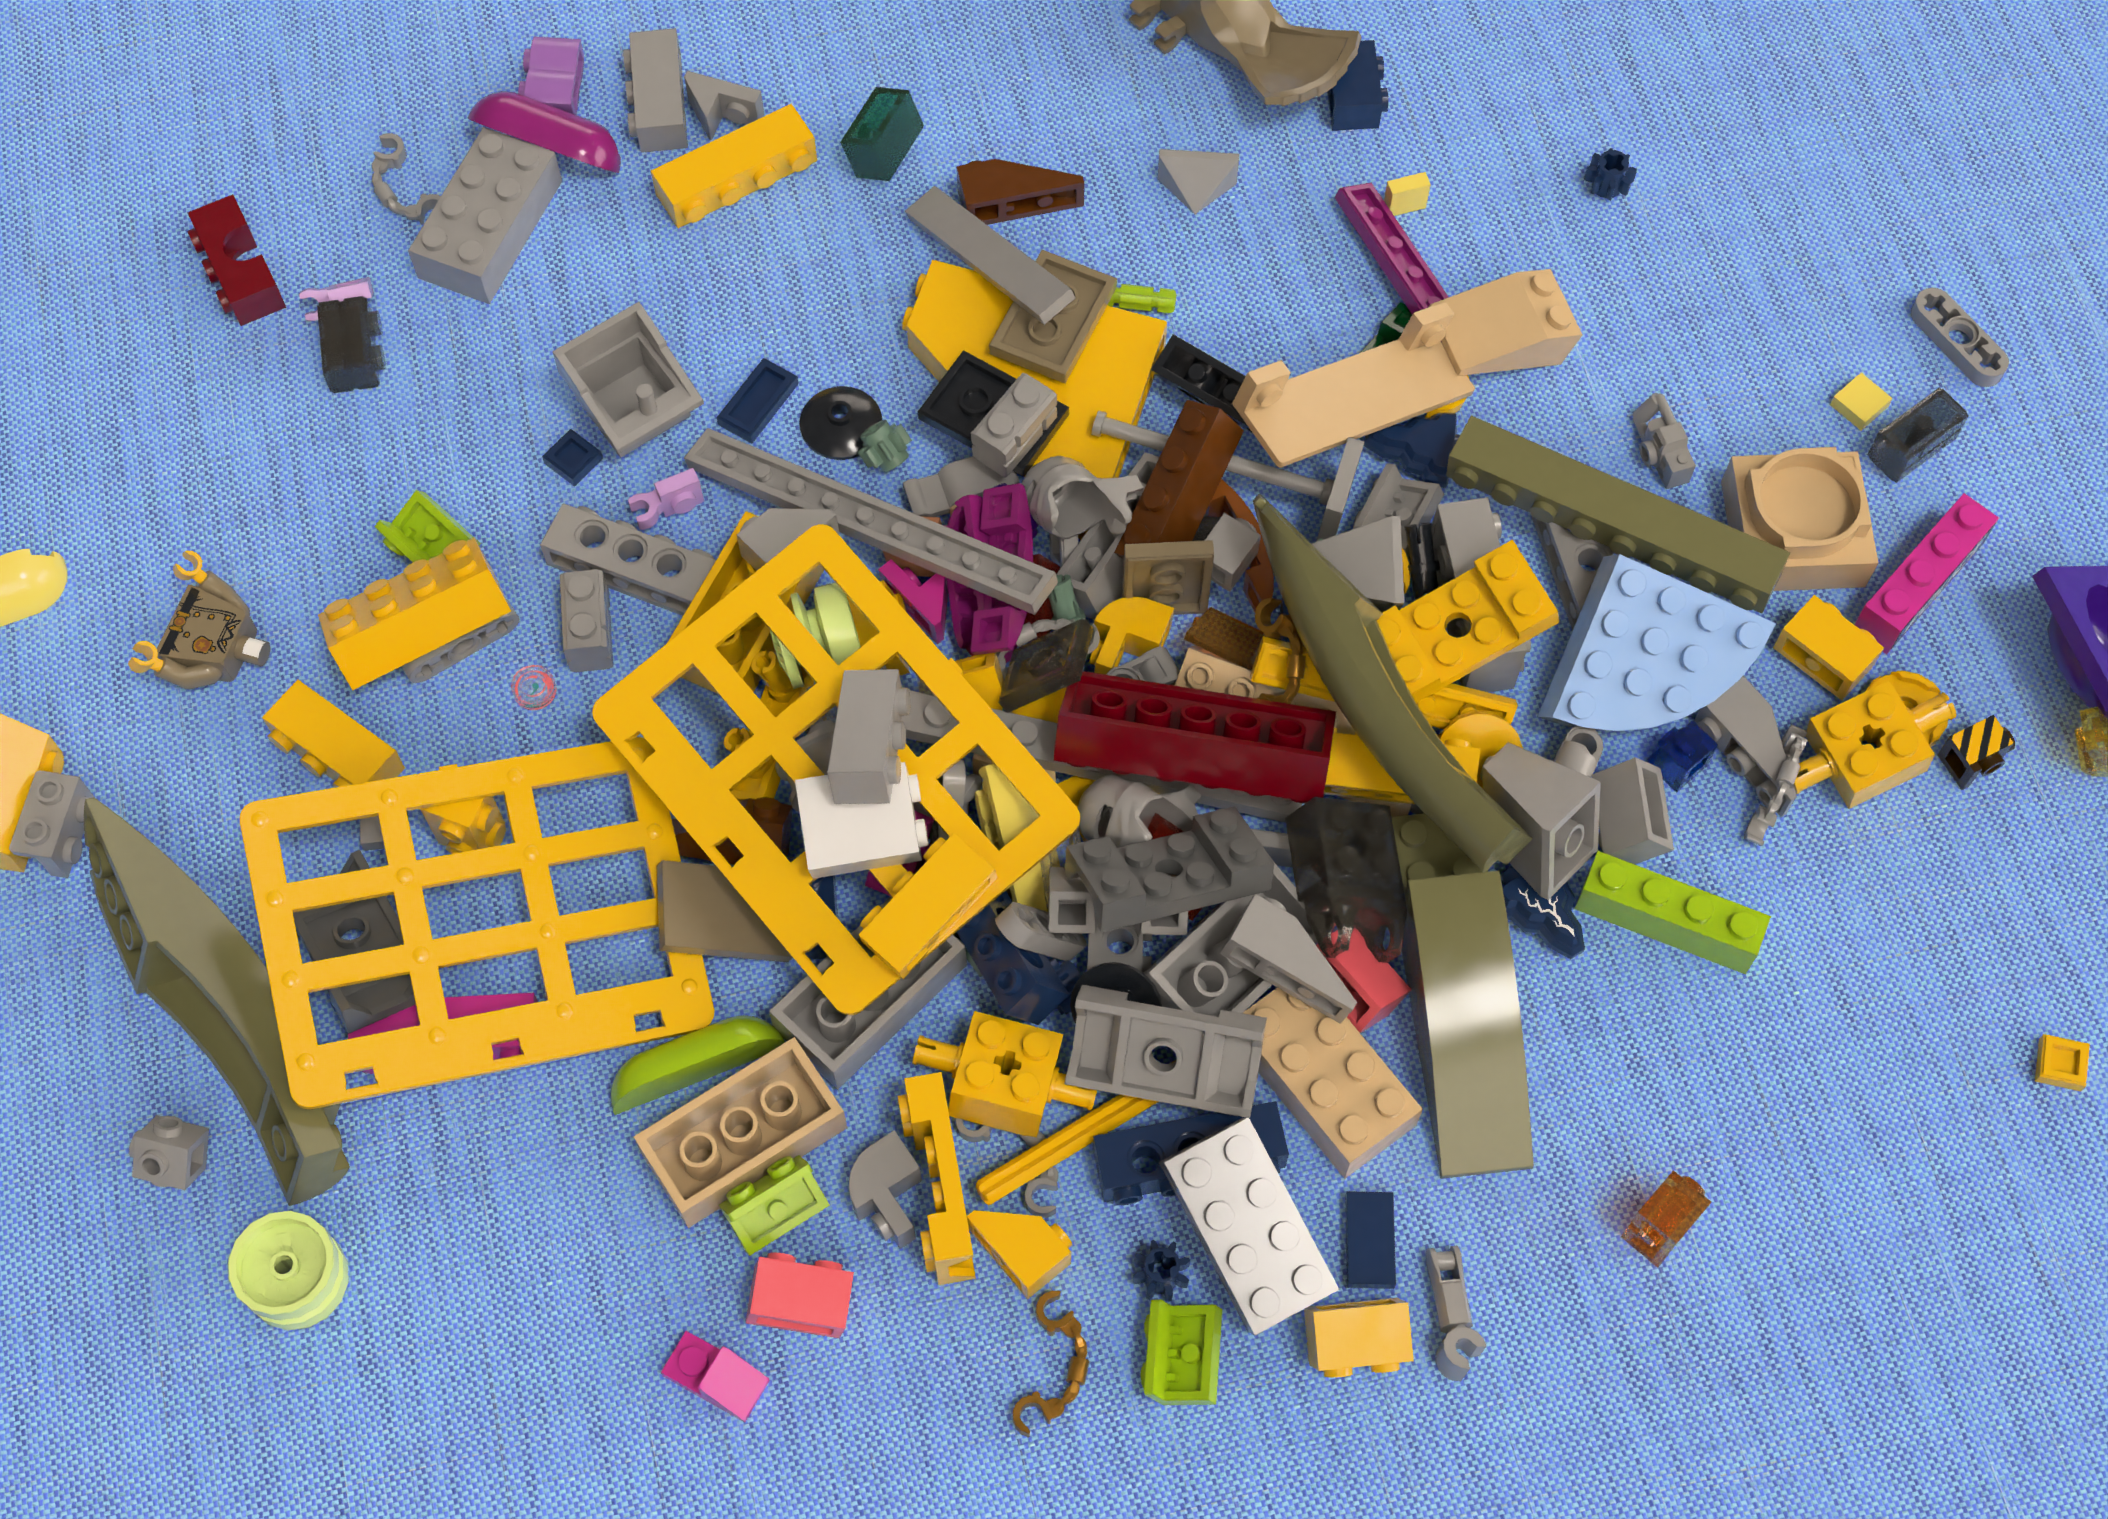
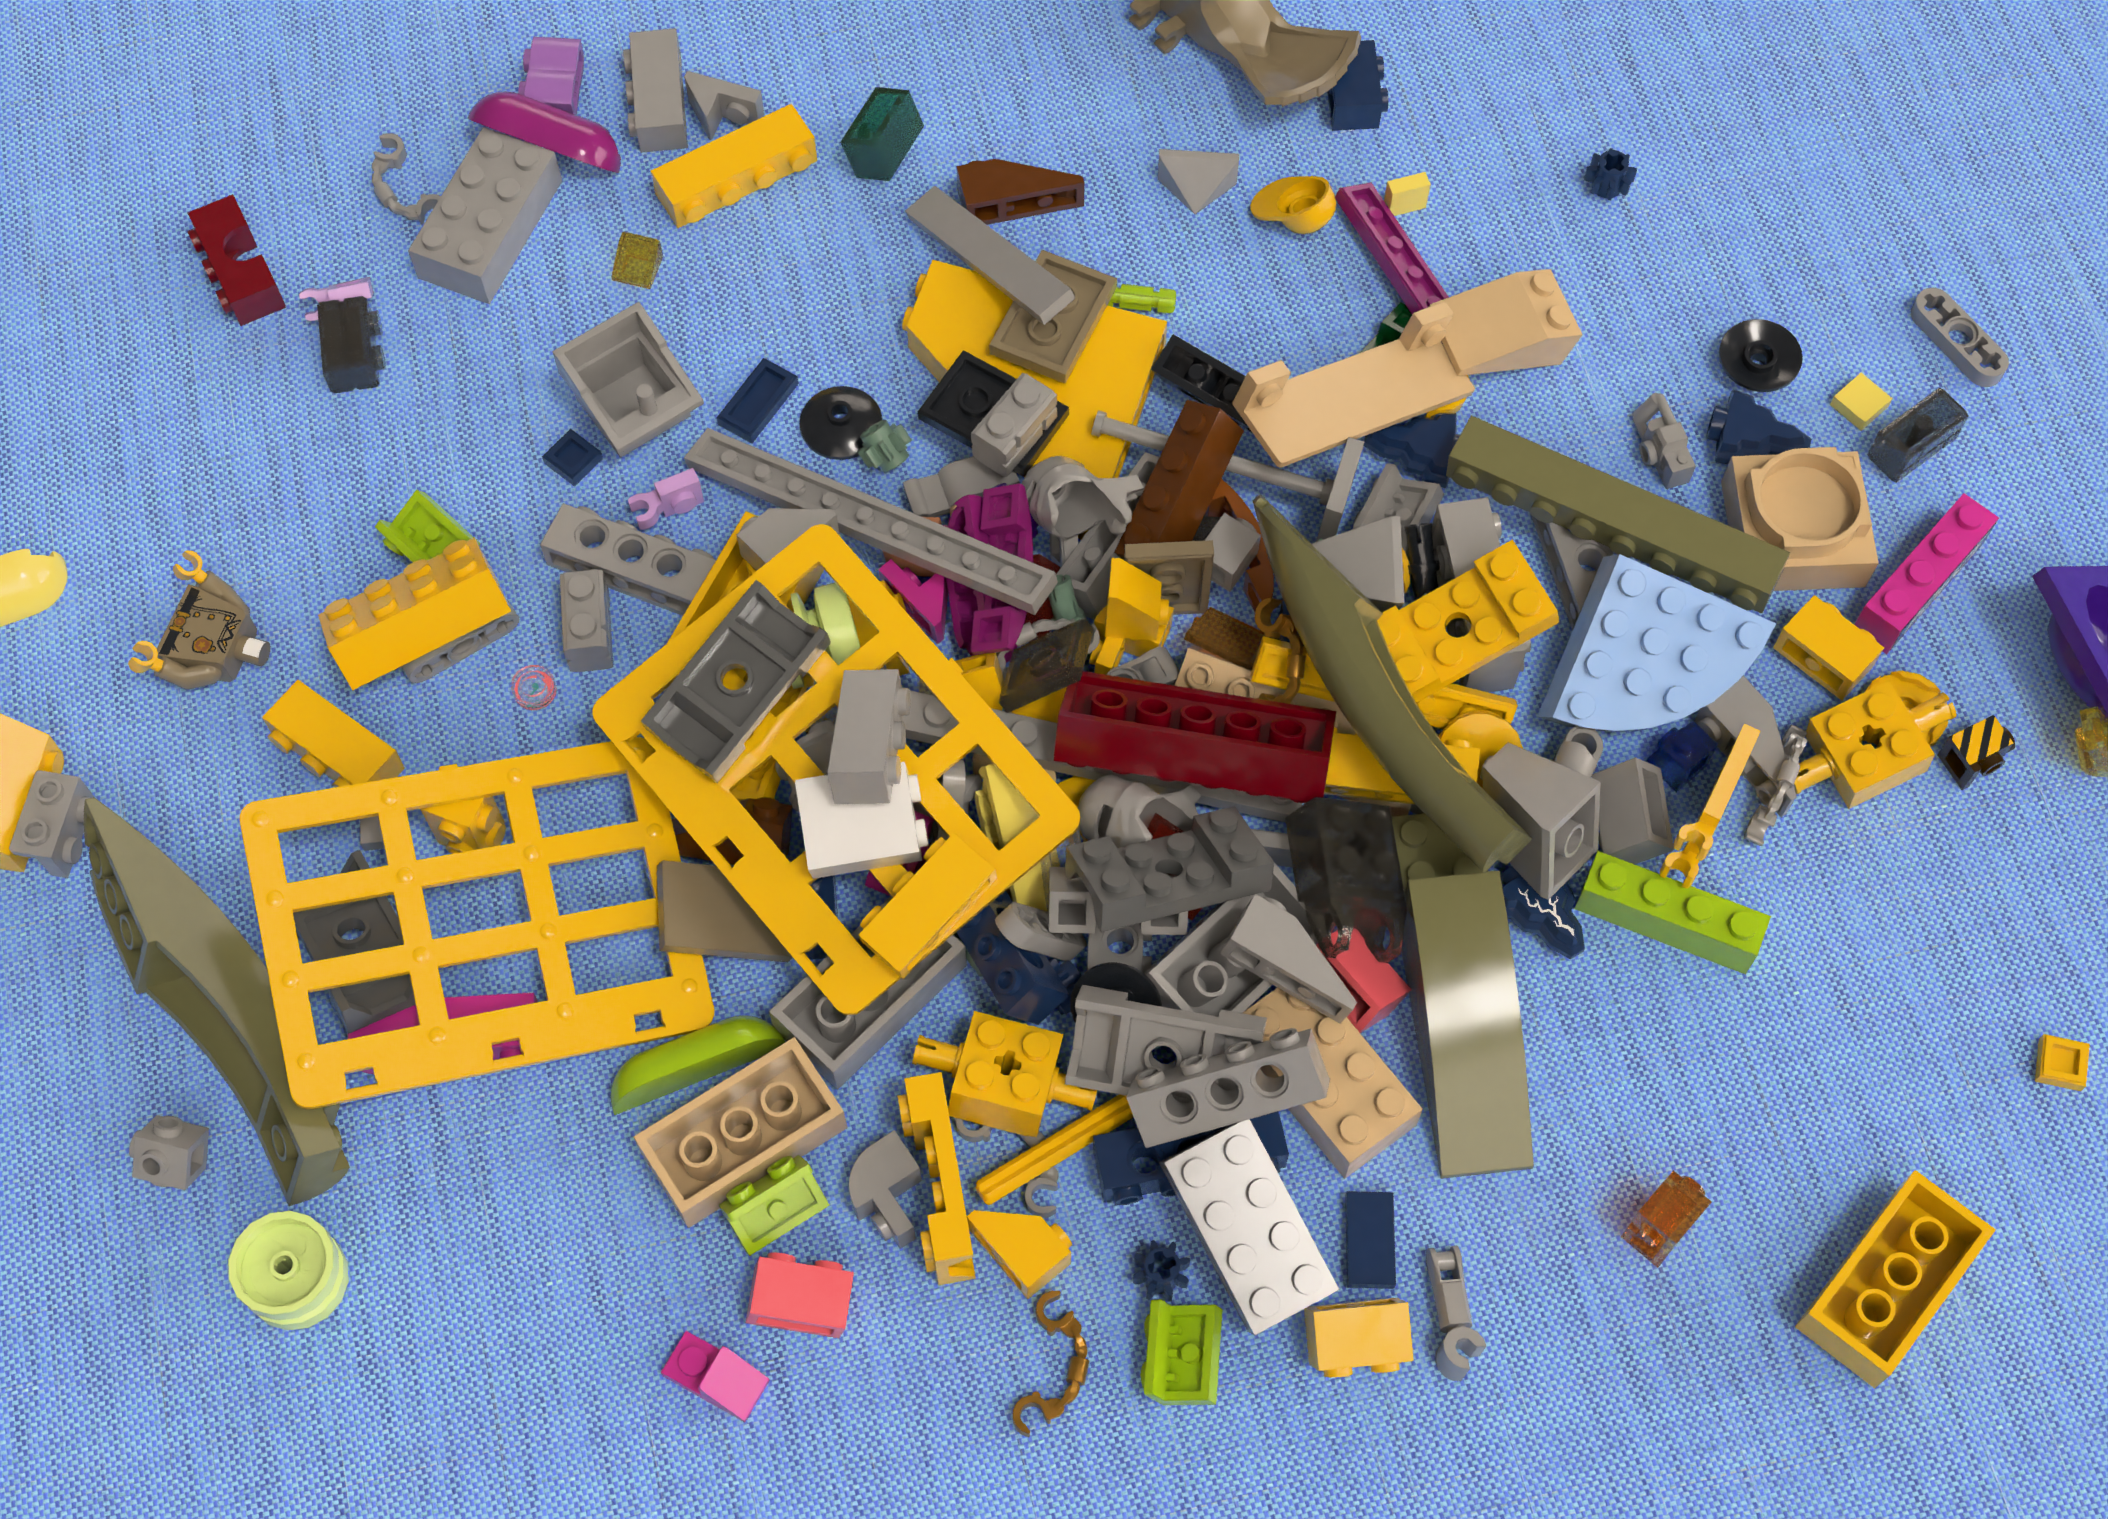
(637, 260): none -> clear yellow slope
(712, 722): none -> dark grey piece
(1134, 603): none -> yellow slope
(1166, 1119): none -> light grey brick
(1299, 202): none -> yellow cap
(1699, 834): none -> yellow tile
(1751, 430): none -> dark blue rock
(1765, 343): none -> black dish
(1895, 1279): none -> yellow brick

